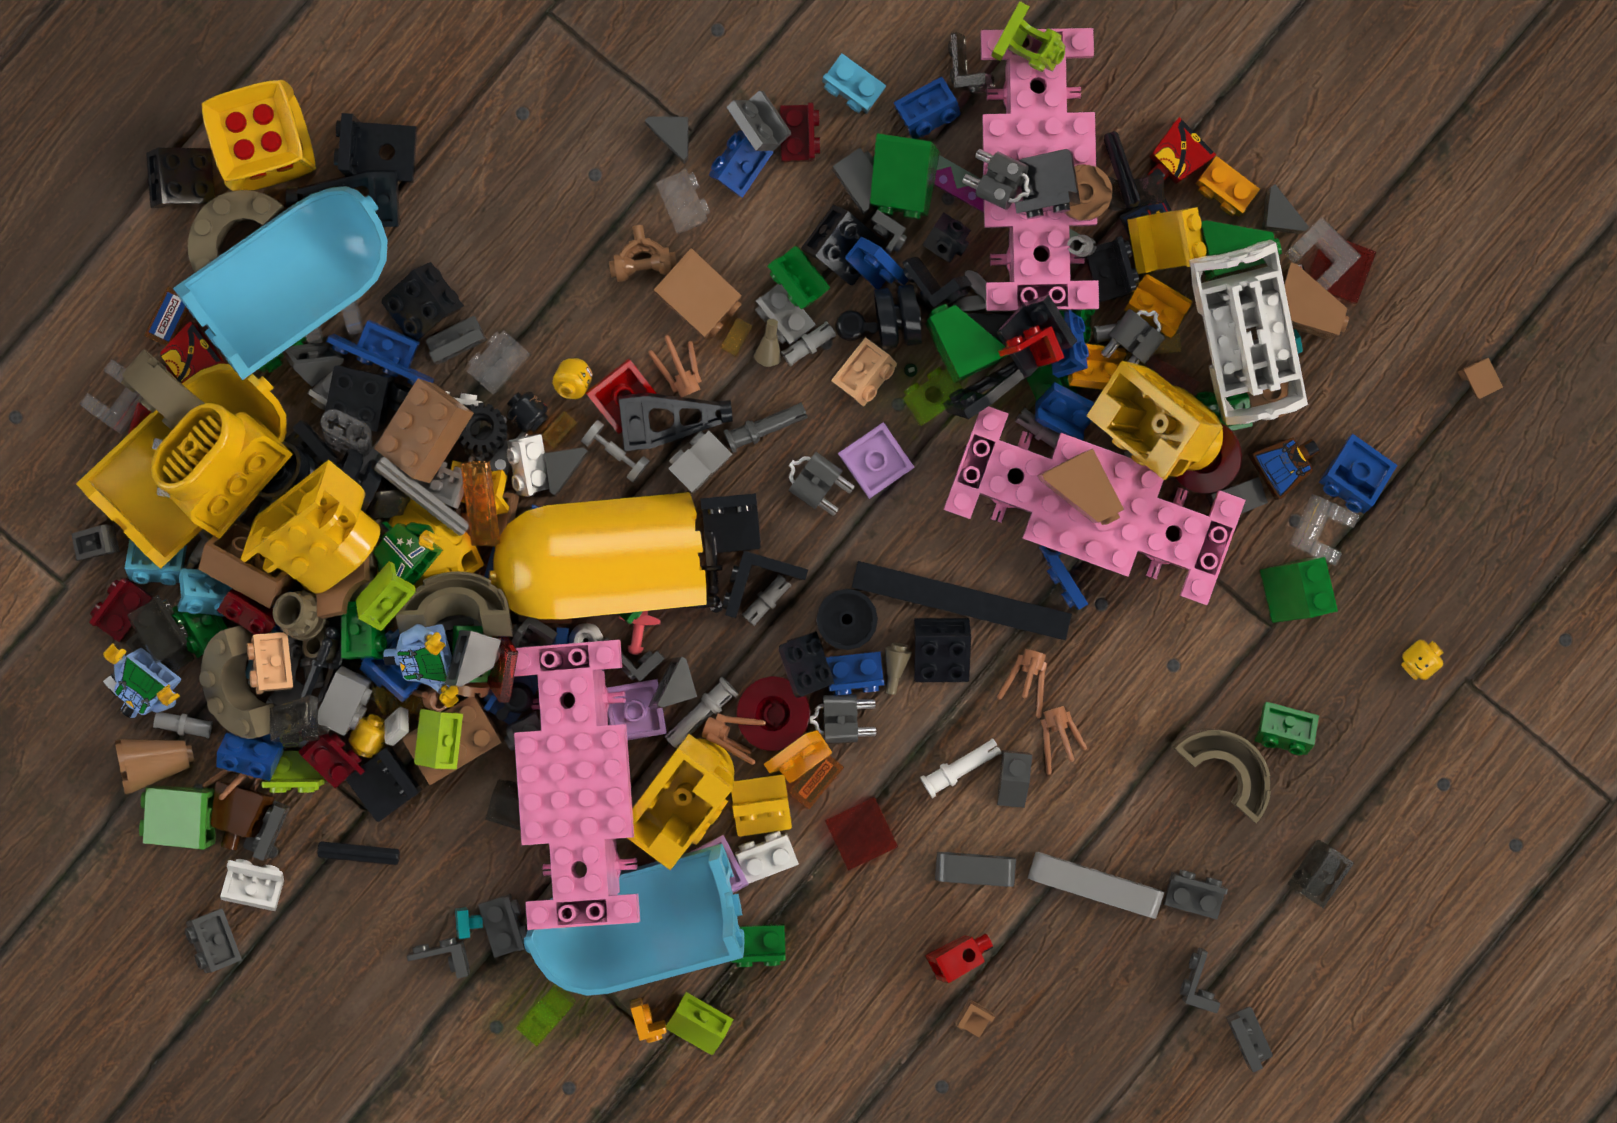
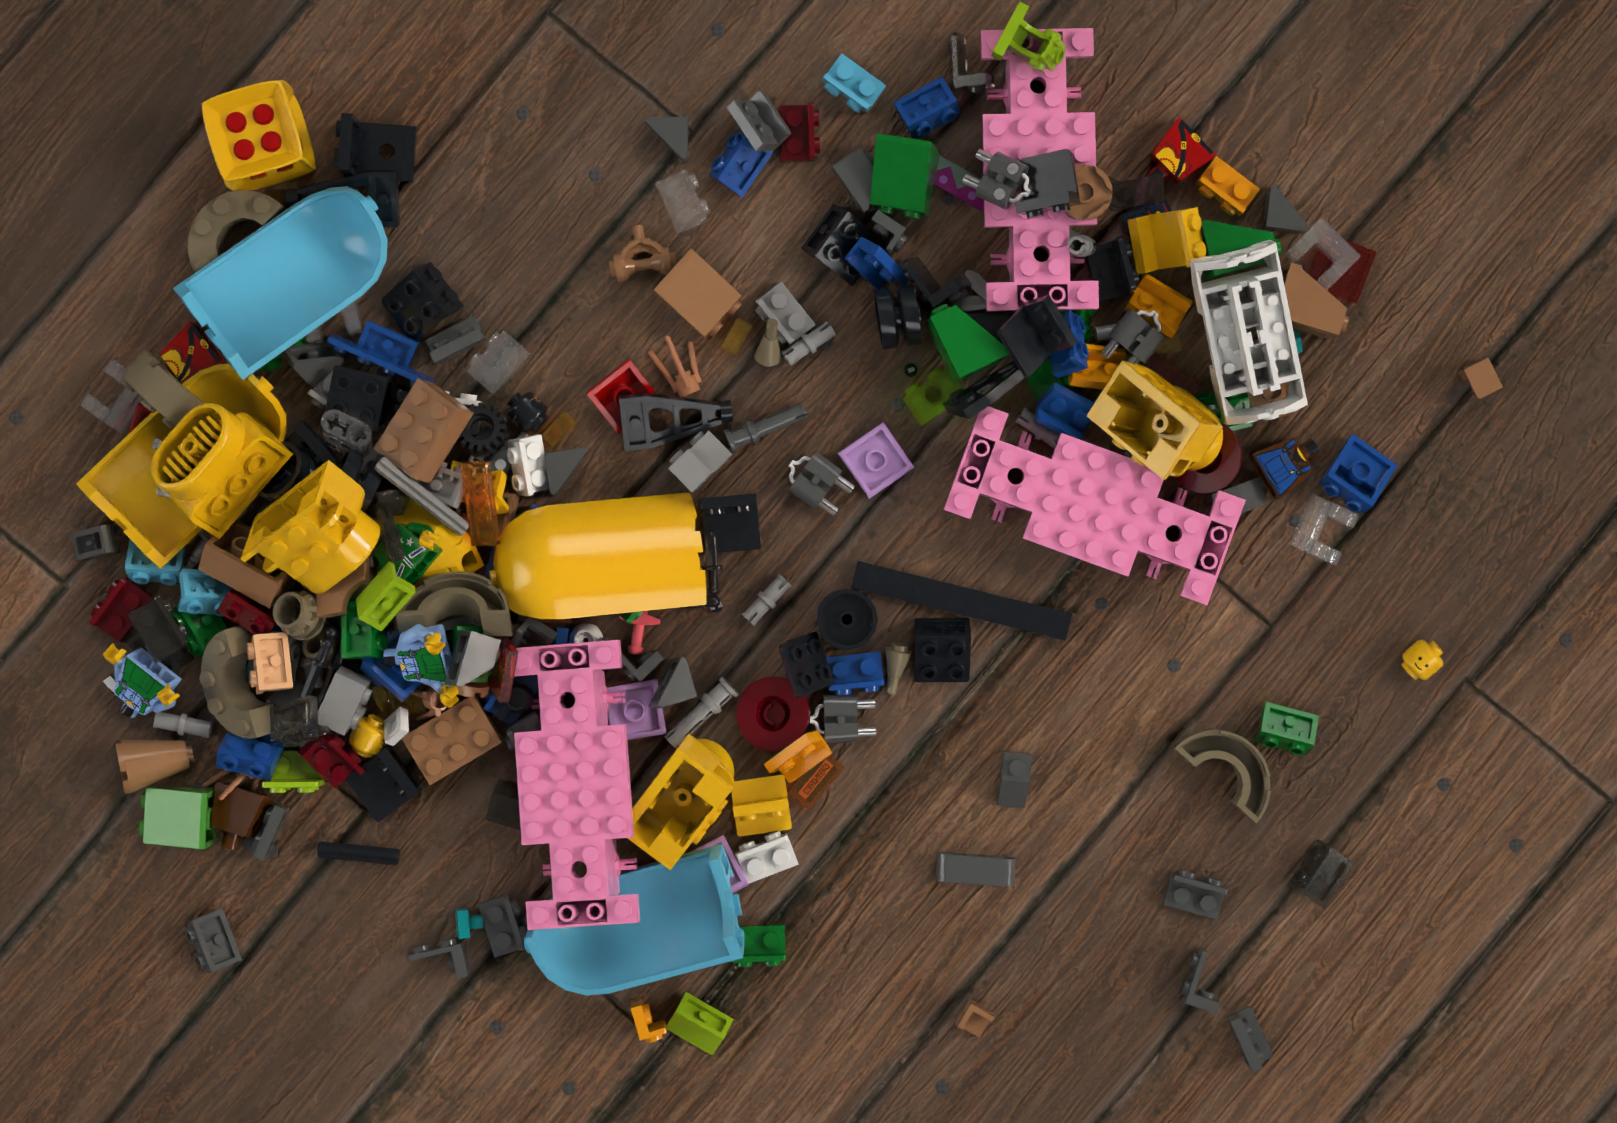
(167, 318): tile -> none
(180, 176): black bracket -> none
(252, 884): white bracket -> none
(390, 535): none -> clear smoke axle
(438, 739): lime panel -> none
(546, 1014): clear neon green brick -> none
(572, 378): yellow head -> none
(615, 451): light grey wheel -> none
(717, 732): nougat plant -> none
(740, 576): black bracket -> none
(798, 278): green bracket -> none
(852, 325): black piece -> none
(861, 833): clear red tile -> none
(865, 372): light nougat bracket -> none
(947, 238): black brick -> none
(948, 961): red torso -> none
(949, 774): white pin -> none
(1032, 664): nougat plant -> none
(1041, 342): red bracket -> none
(1057, 719): nougat plant -> none
(1059, 574): blue plate -> none
(1085, 487): medium nougat slope -> none
(1095, 885): light grey beam -> none
(1122, 169): black axle -> none
(1298, 589): green slope -> none

